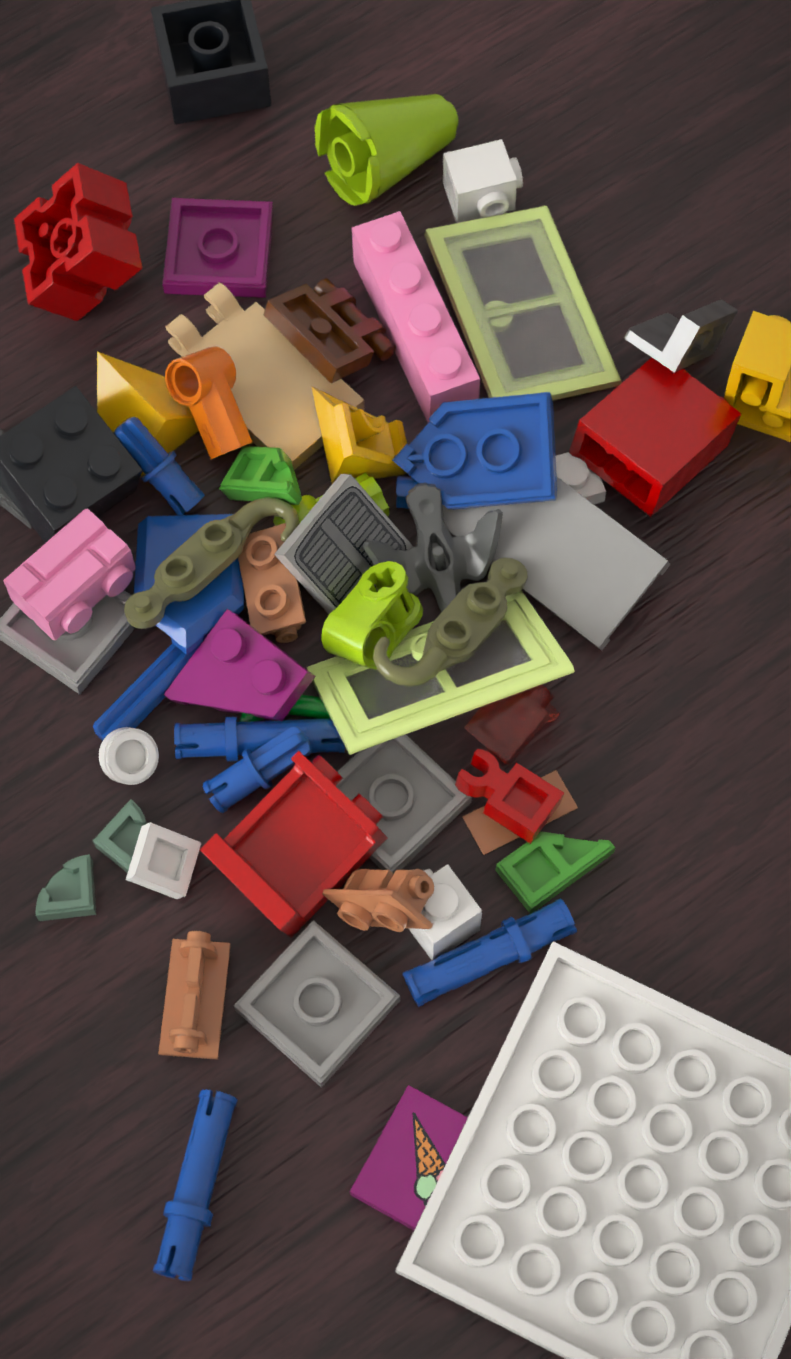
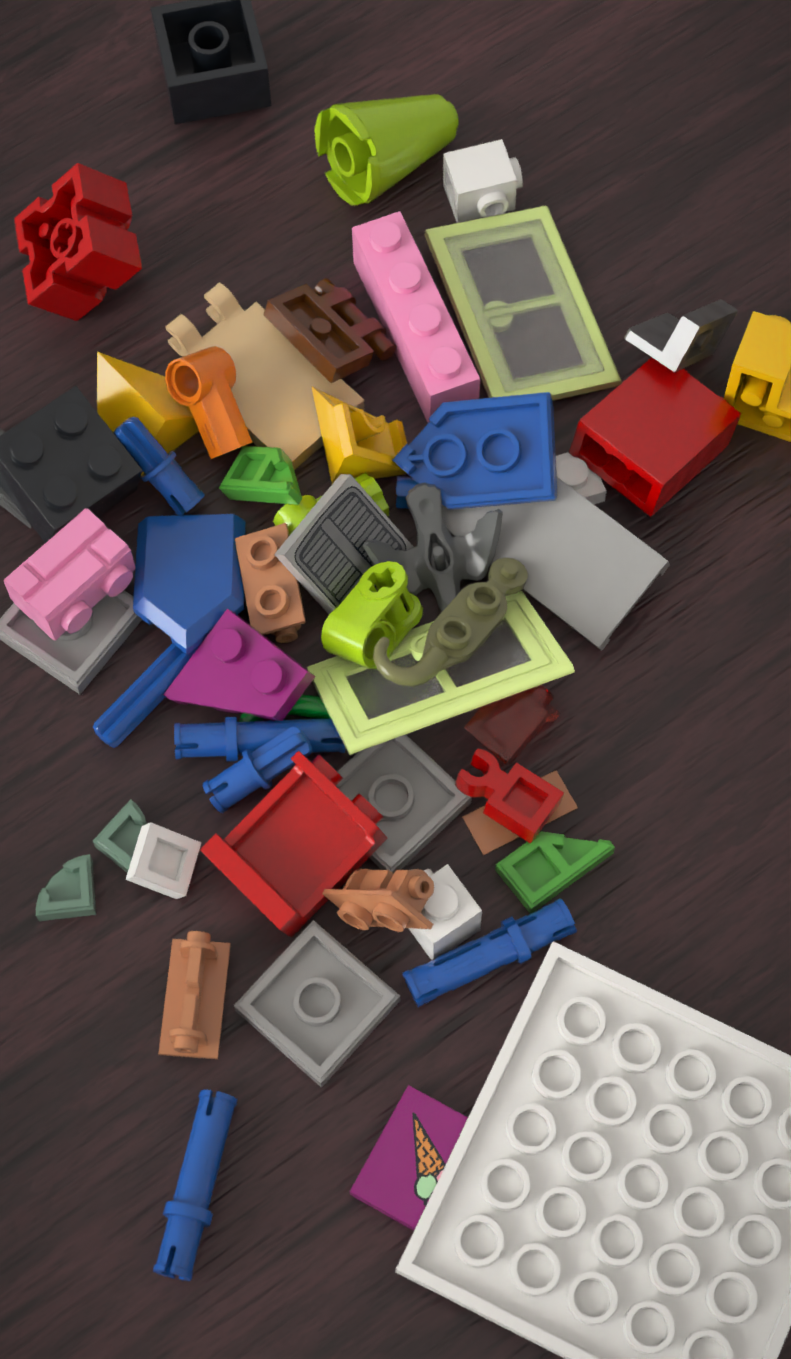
(128, 755): white tile -> none
(203, 559): olive piece -> none
(218, 244): magenta tile -> none

